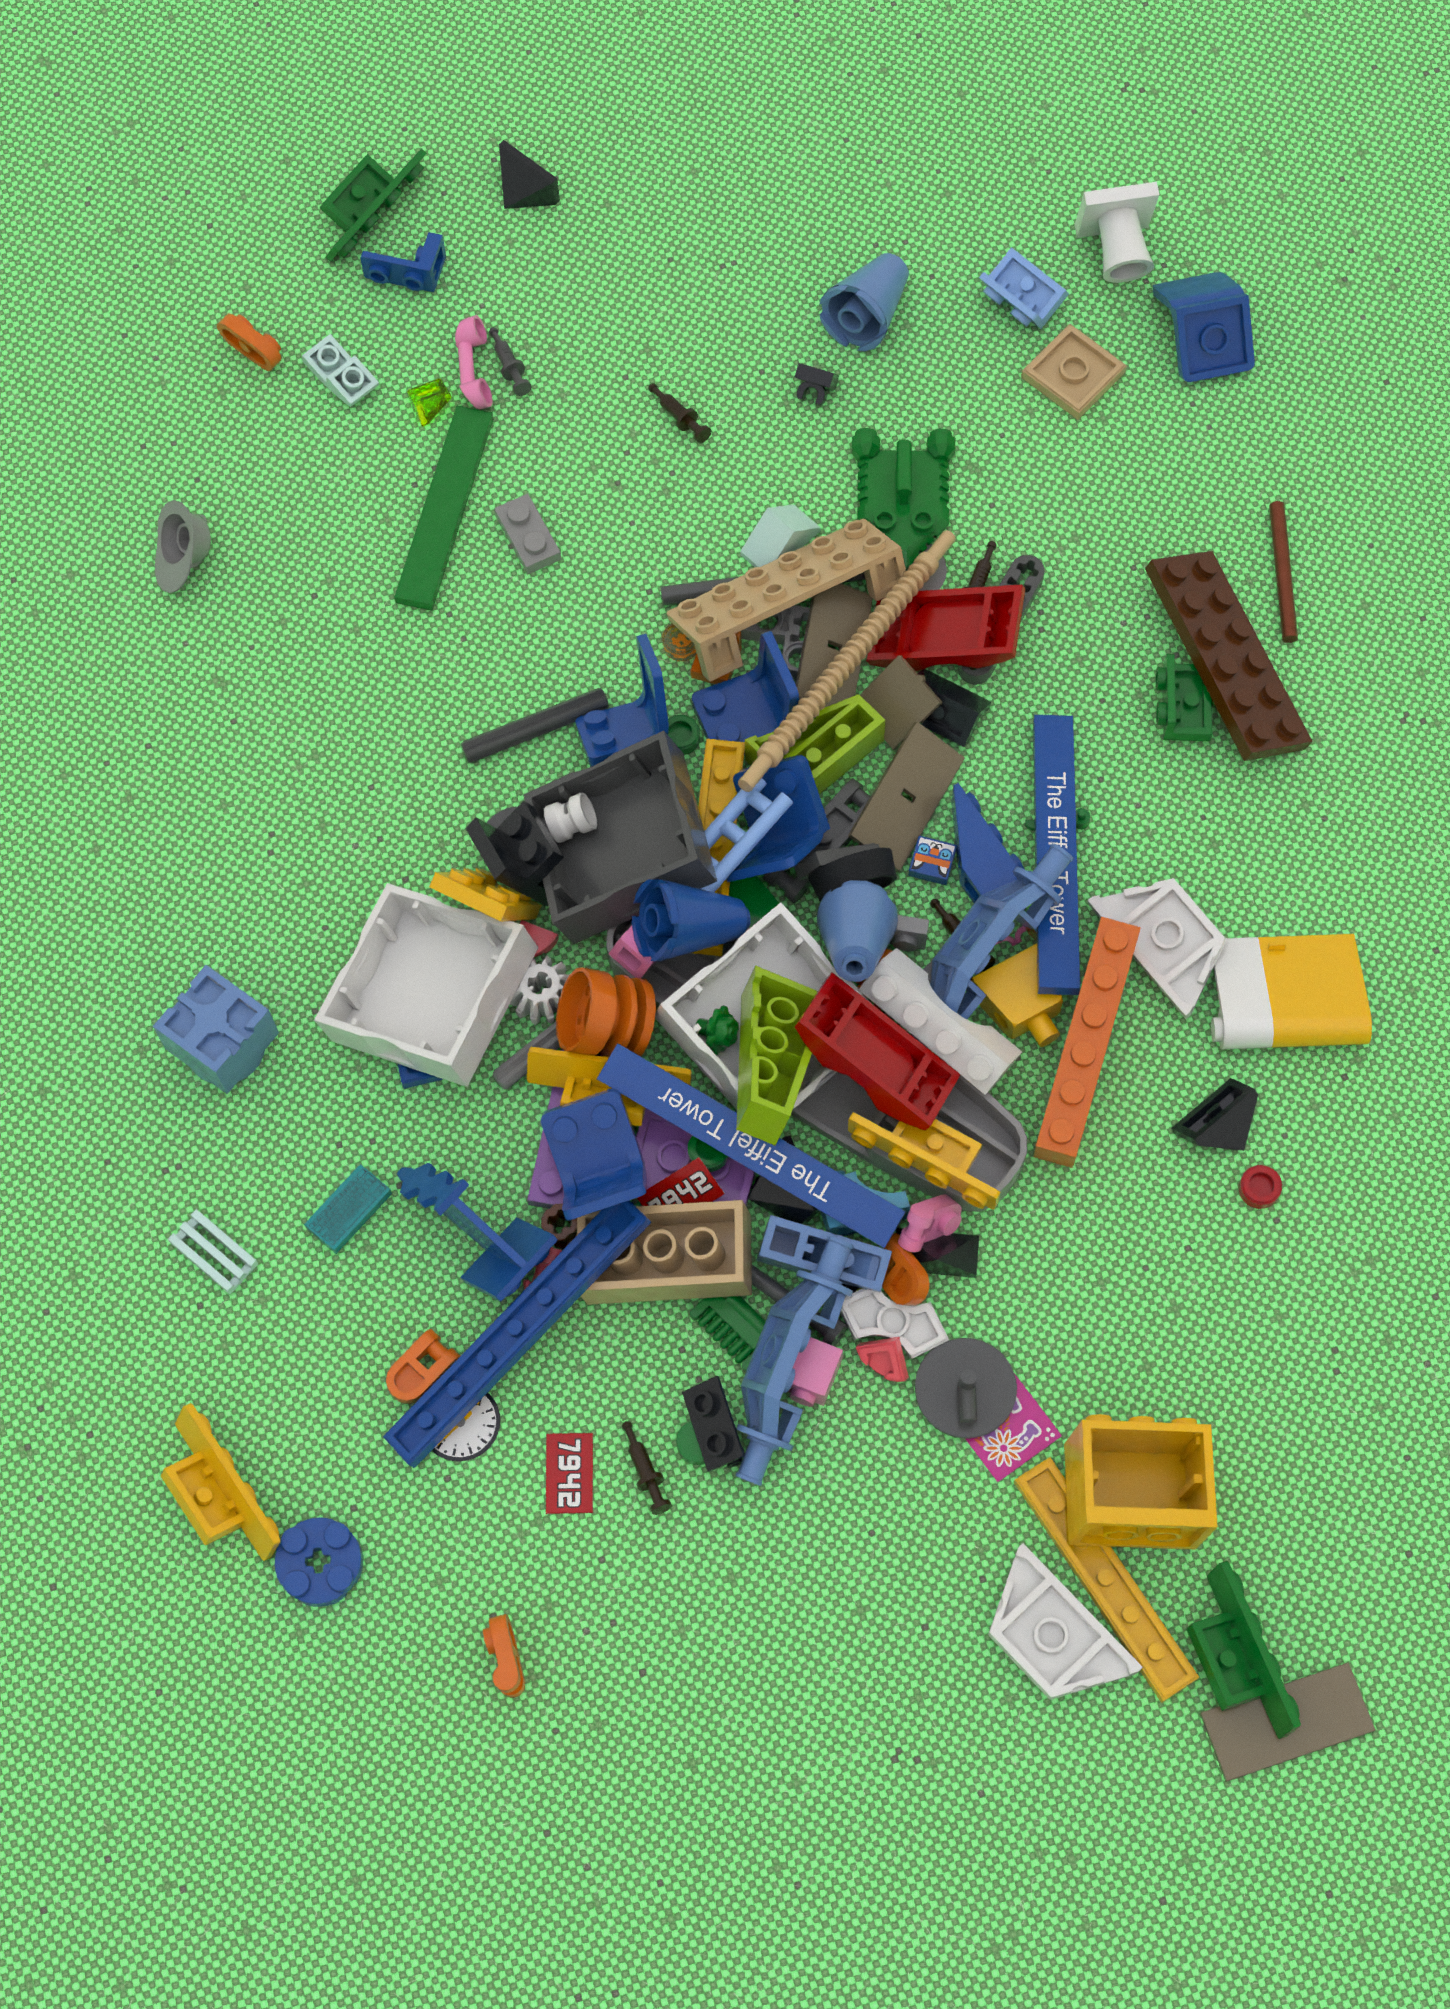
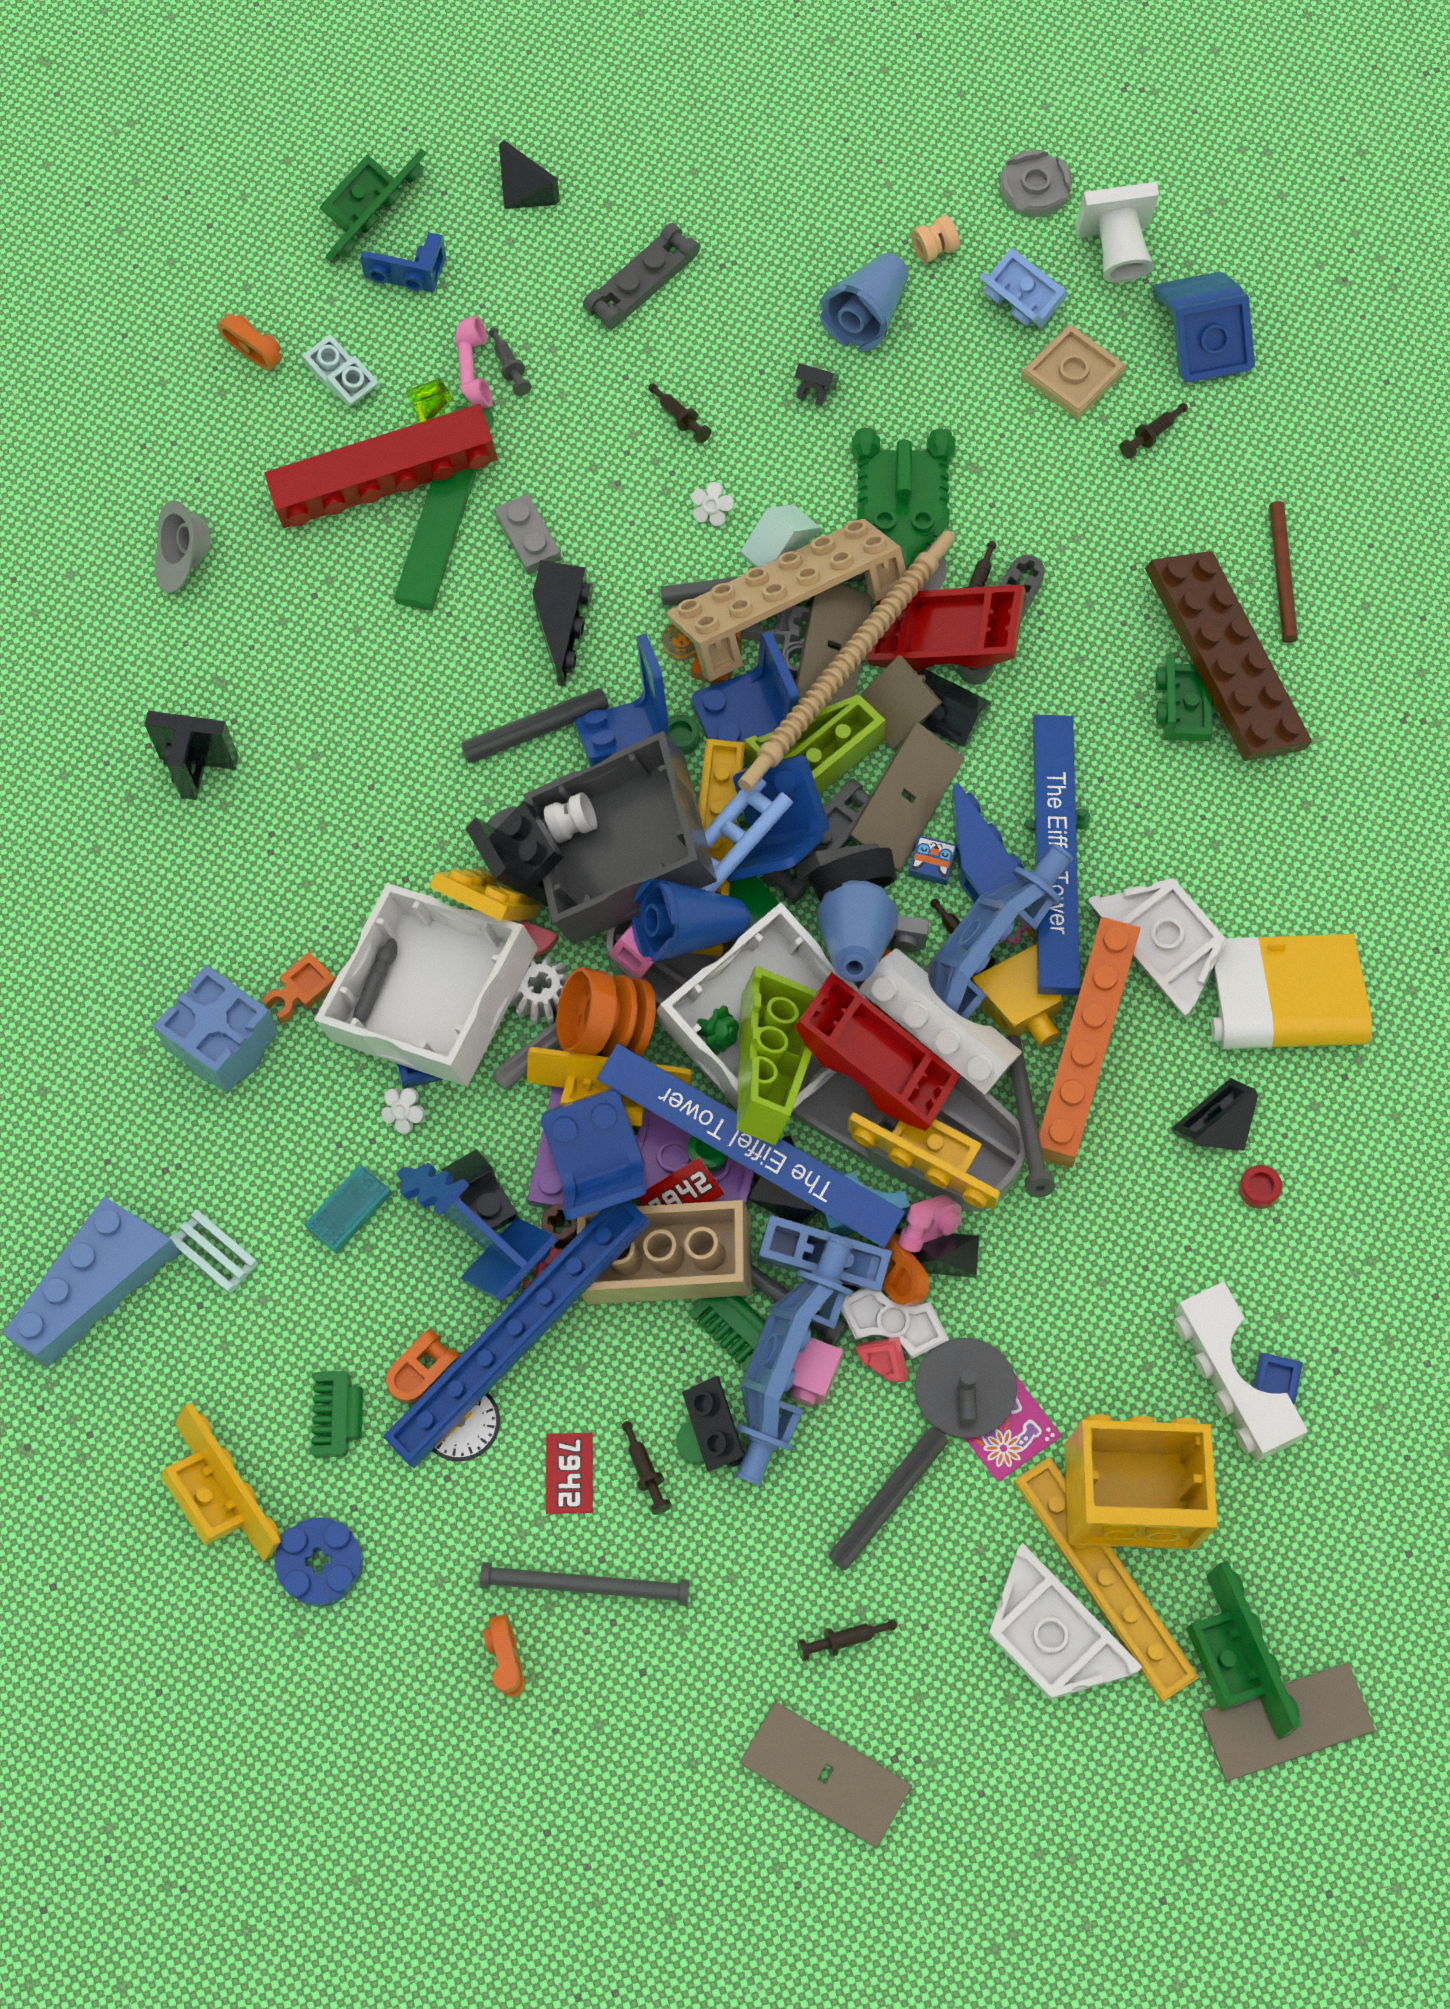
(89, 1279): none -> medium blue wedge
(190, 745): none -> black bracket
(303, 983): none -> orange plate
(345, 1417): none -> green piece
(376, 978): none -> dark grey piece
(381, 466): none -> red brick
(402, 1109): none -> white plant
(484, 1192): none -> black slope
(558, 604): none -> black slope
(584, 1584): none -> dark grey bar
(642, 277): none -> dark grey plate
(712, 504): none -> white plant
(842, 1638): none -> dark brown piece
(858, 1791): none -> dark tan piece
(888, 1498): none -> dark grey axle
(935, 239): none -> light nougat wheel
(1035, 183): none -> light grey tile
(1039, 1181): none -> dark grey bar
(1147, 434): none -> dark brown piece
(1263, 1419): none -> white arch
(1277, 1375): none -> blue tile

